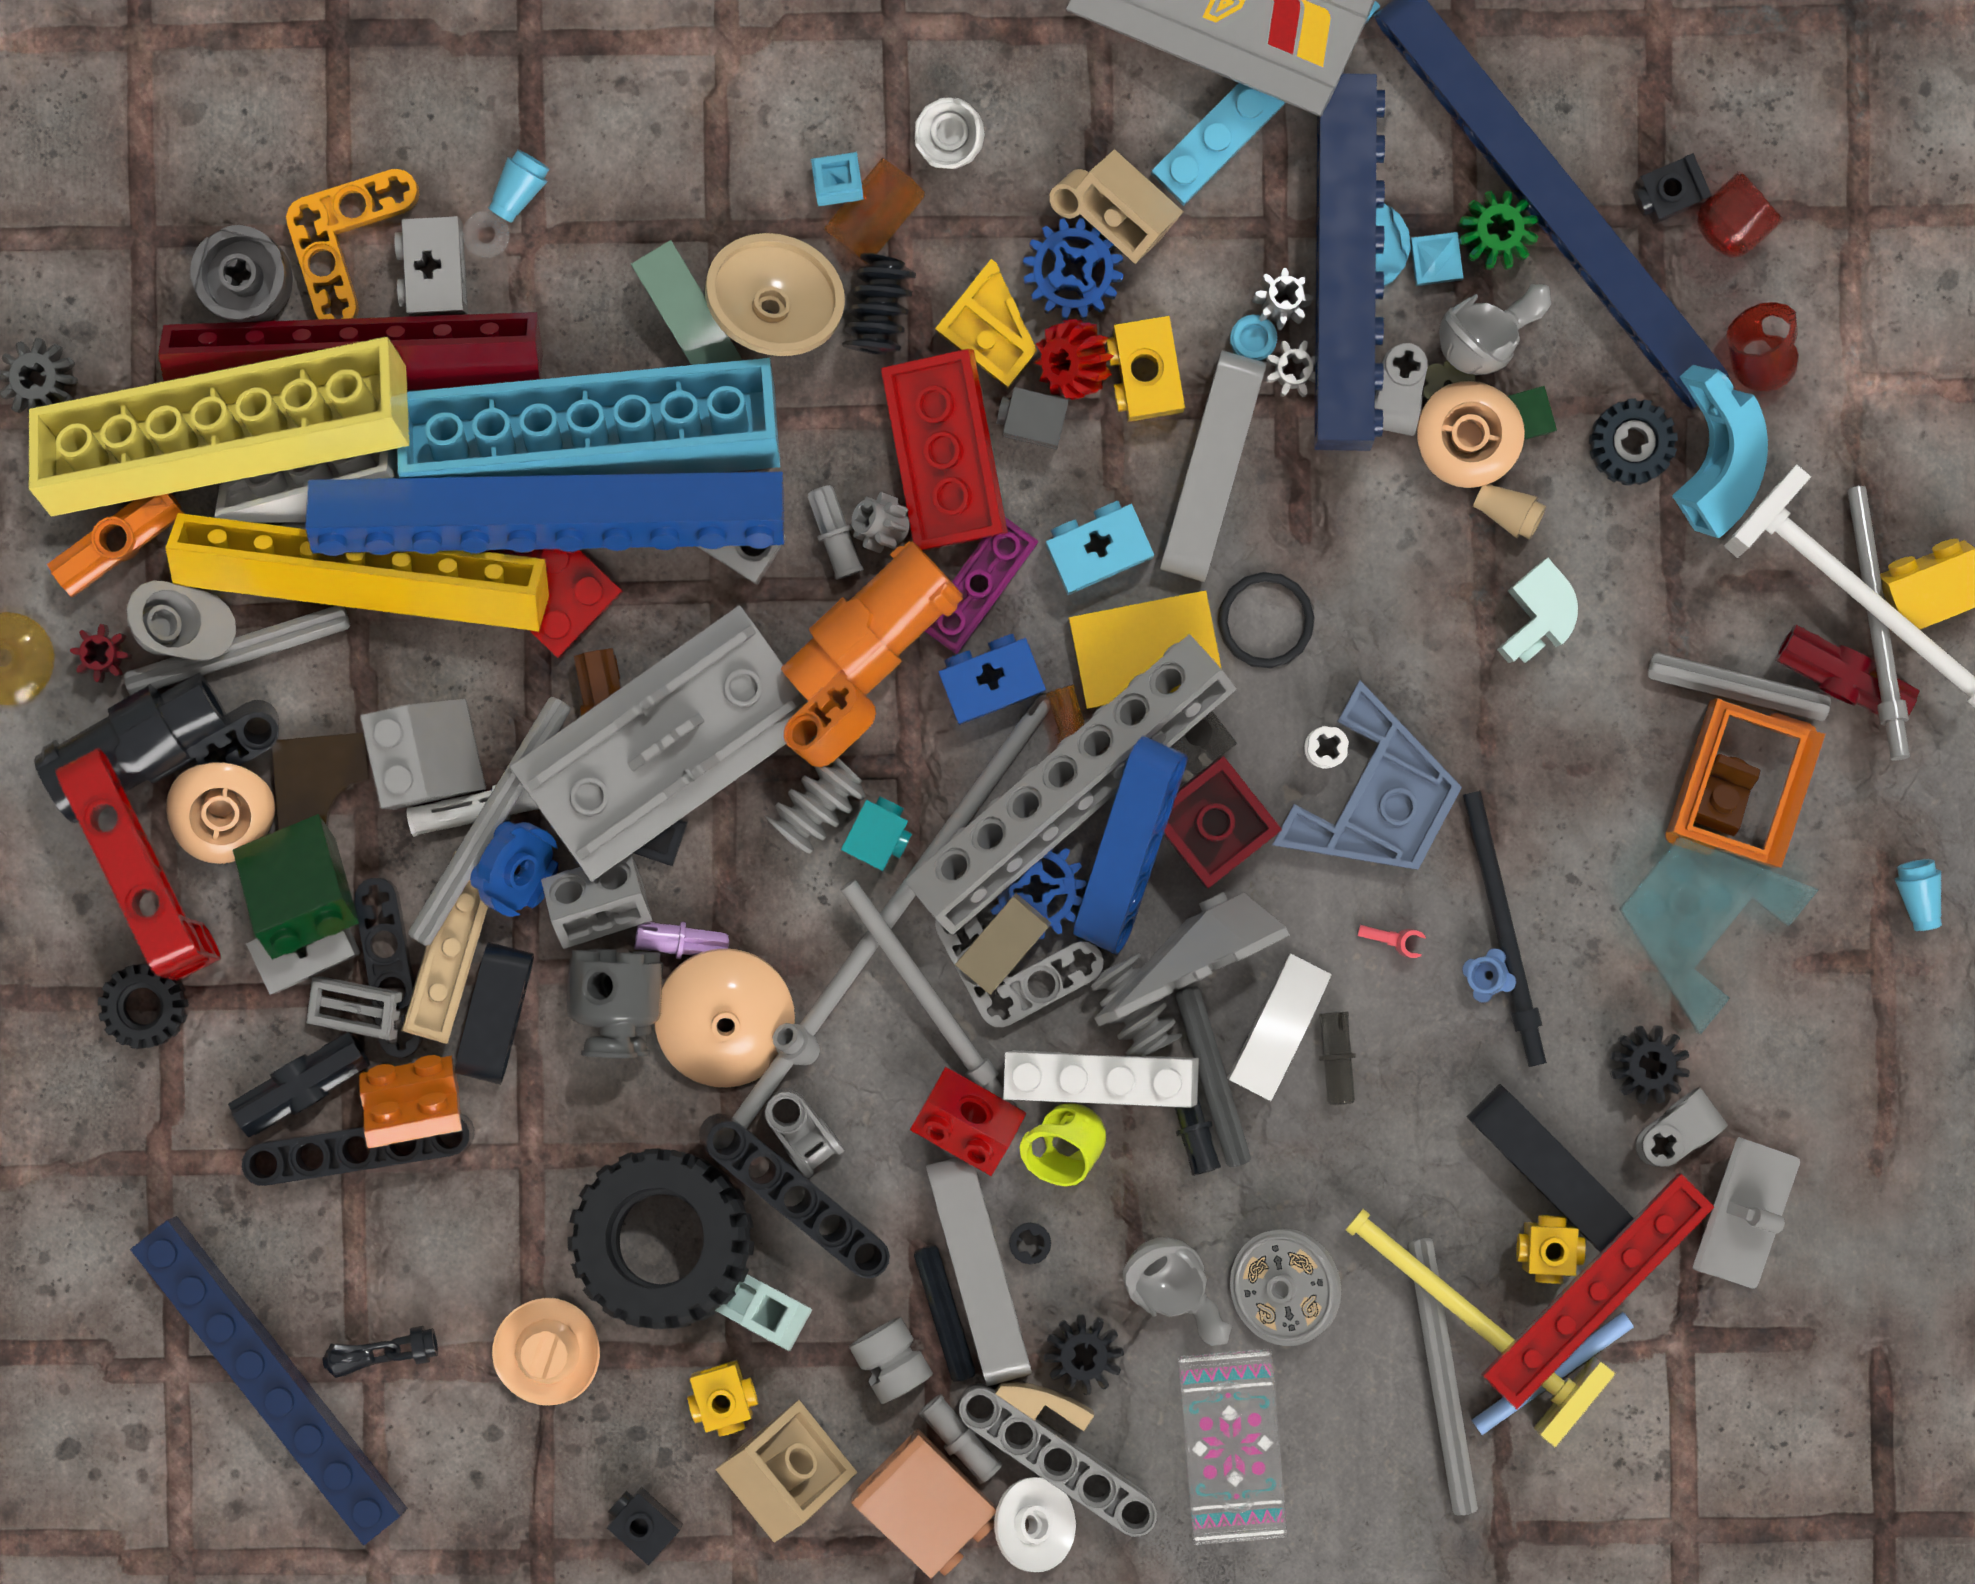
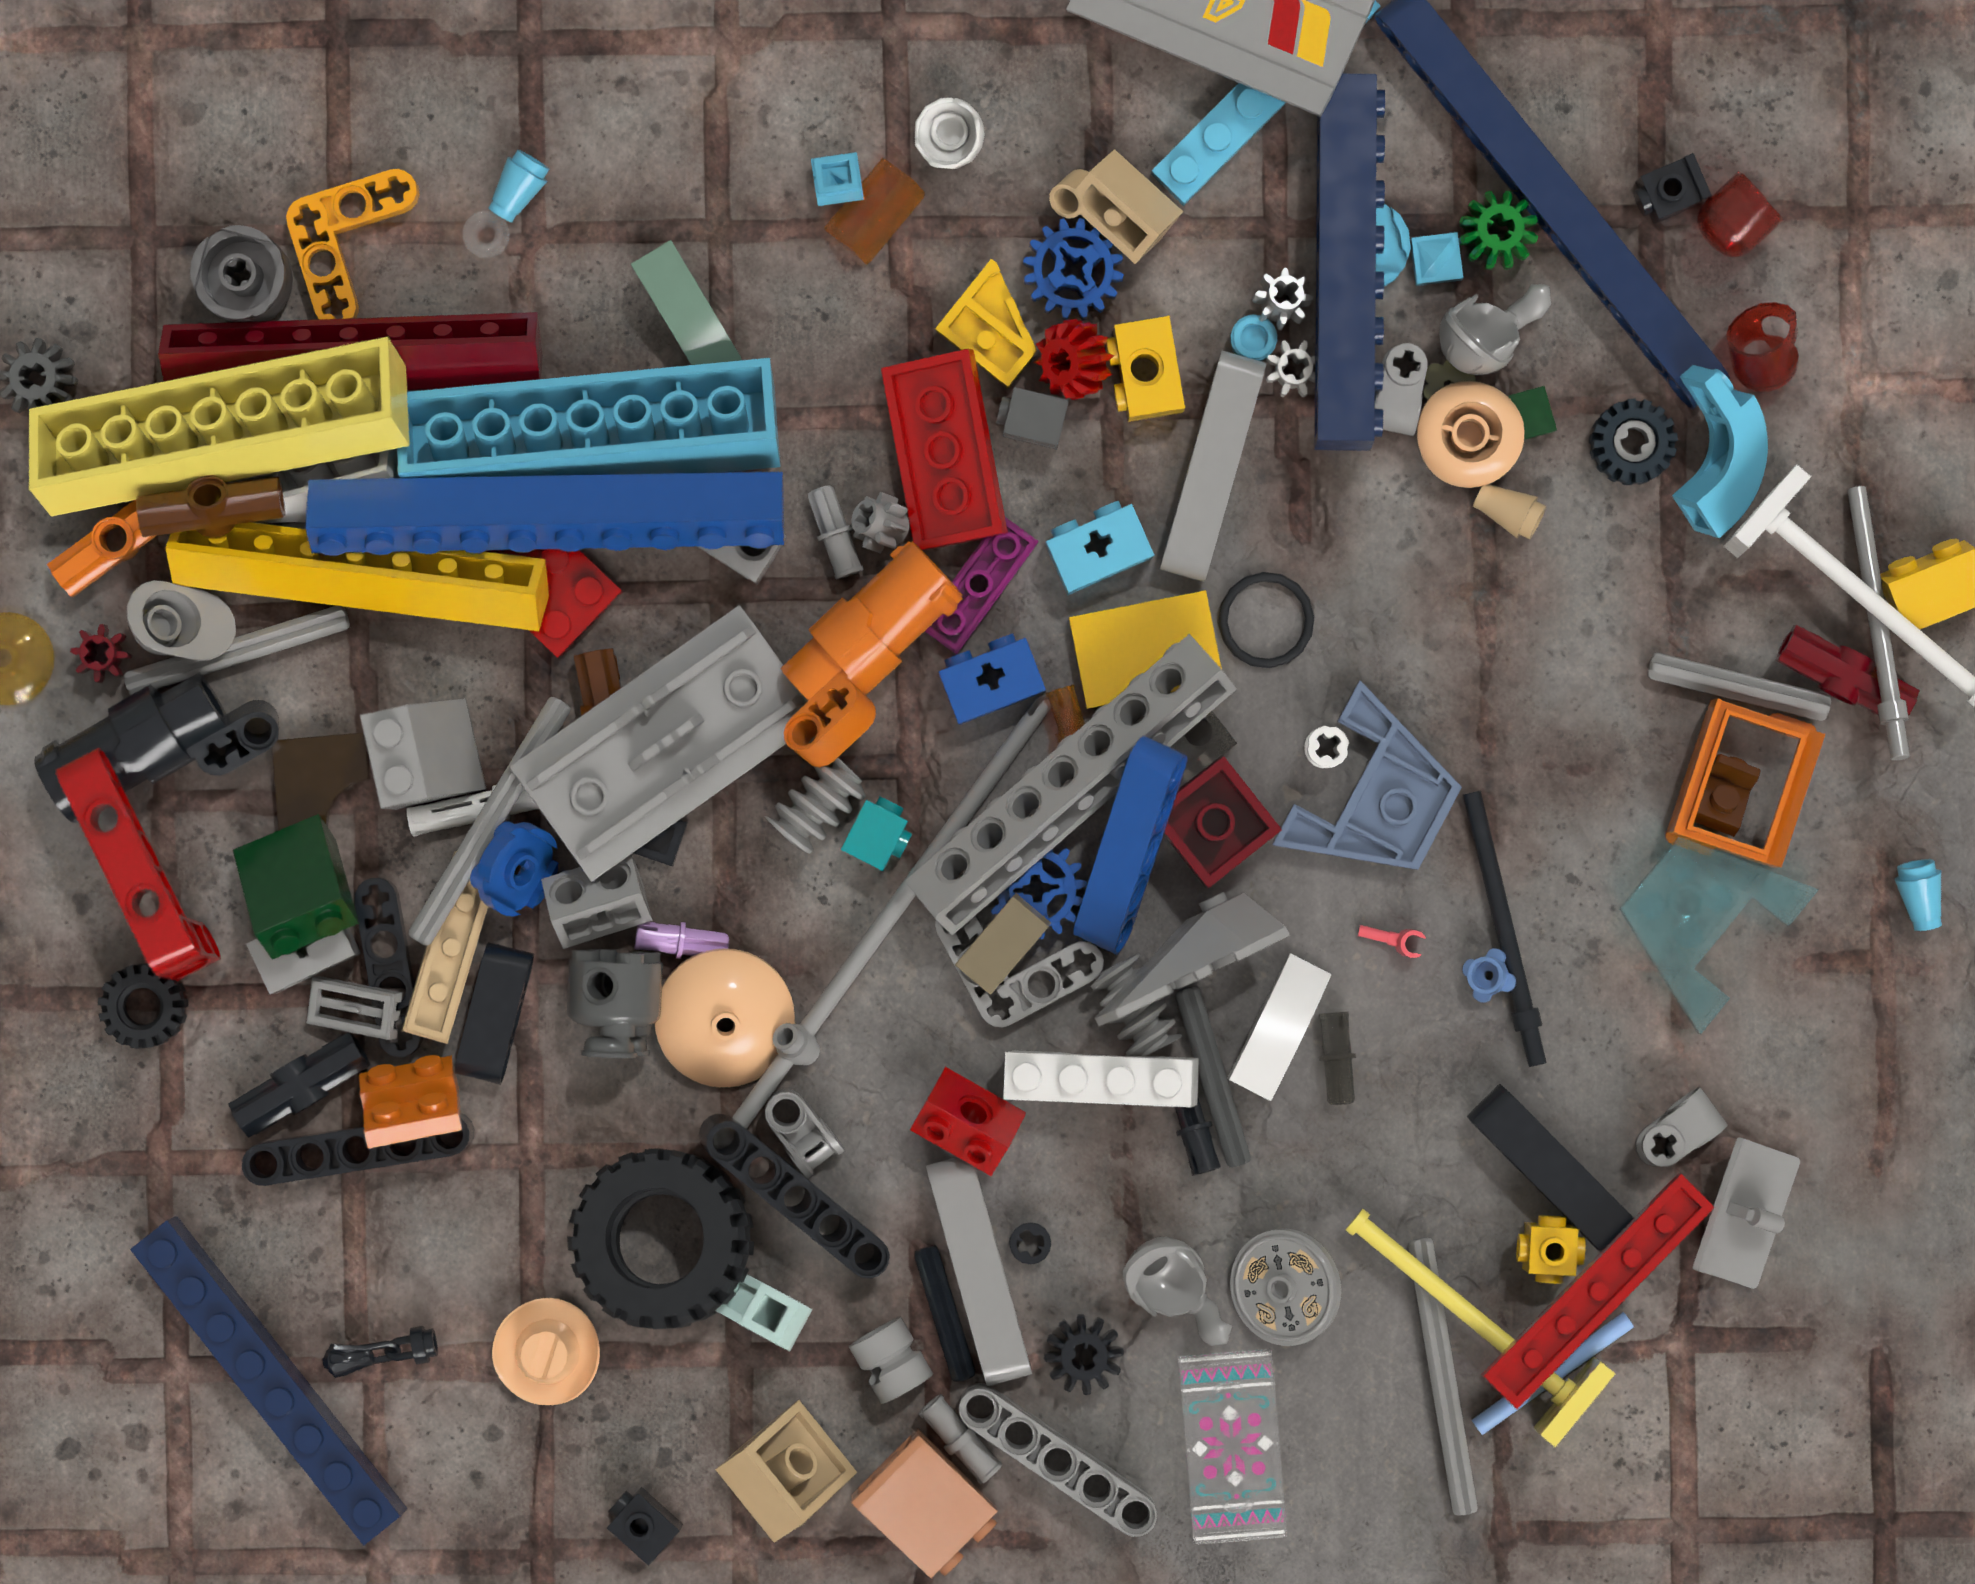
(210, 506): none -> reddish brown piece
(218, 810): light nougat hat -> none
(447, 289): light grey brick -> none
(726, 1381): yellow brick -> none
(780, 277): tan dish -> none
(879, 305): black piece -> none
(979, 1070): light grey bar -> none
(1032, 1398): tan slope -> none
(1050, 1525): white dish -> none
(1081, 1129): neon yellow helmet -> none
(1551, 606): light aqua brick -> none
(1661, 1053): black gear -> none

